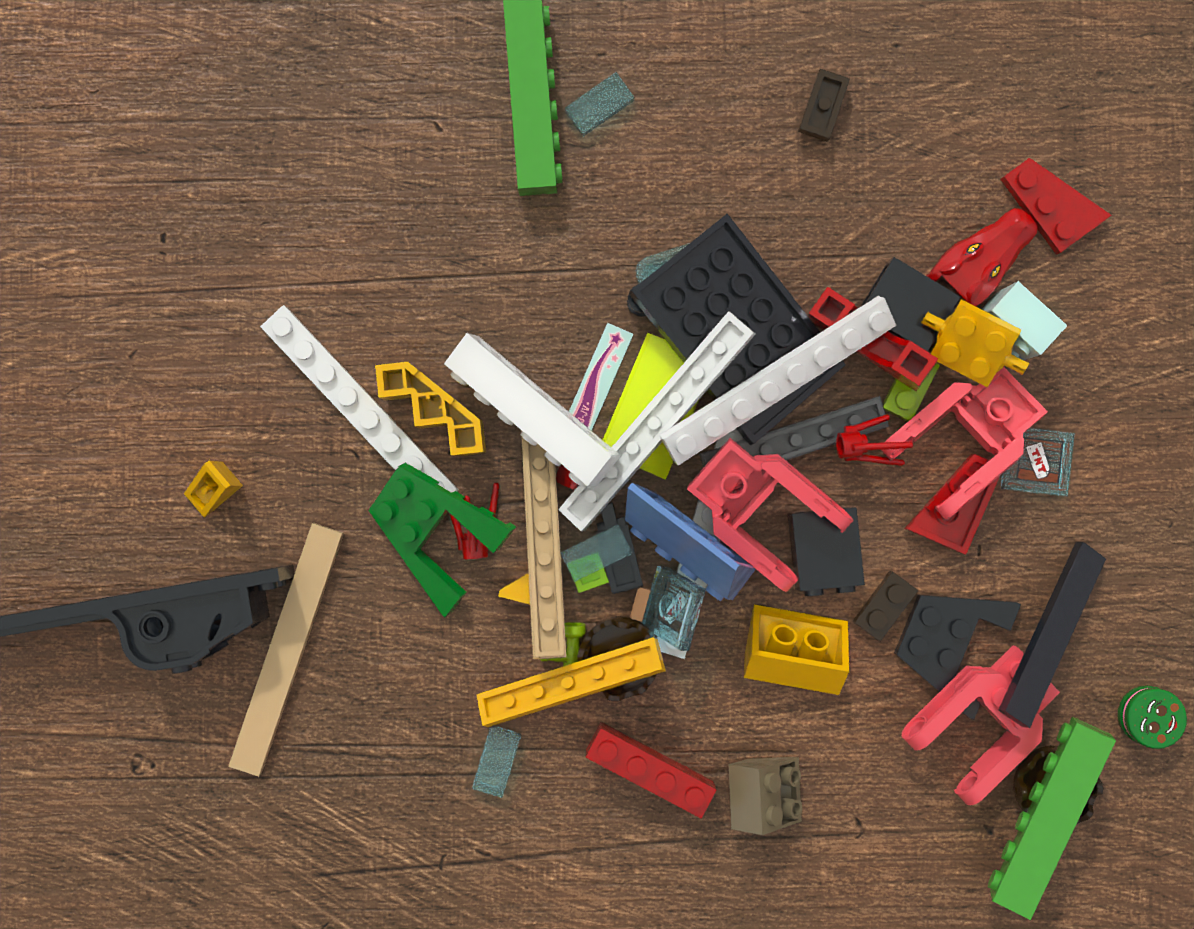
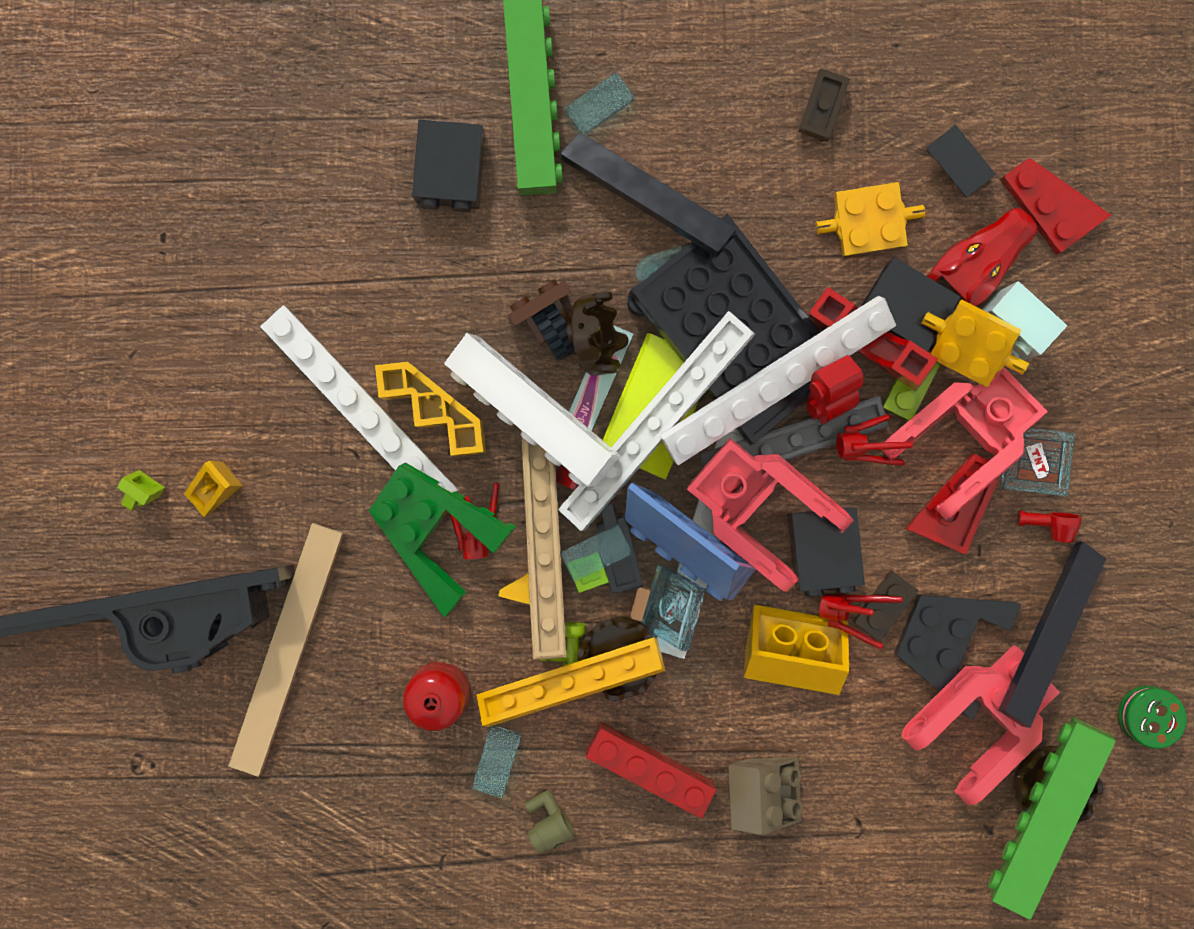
(139, 490): none -> lime tile
(438, 682): none -> red cylinder
(448, 165): none -> black brick
(546, 317): none -> plate
(552, 830): none -> olive piece
(592, 330): none -> dark brown plate
(648, 194): none -> black tile
(834, 390): none -> red brick
(838, 608): none -> red plant
(870, 219): none -> yellow plate
(960, 161): none -> black hinge
(1062, 525): none -> red bar

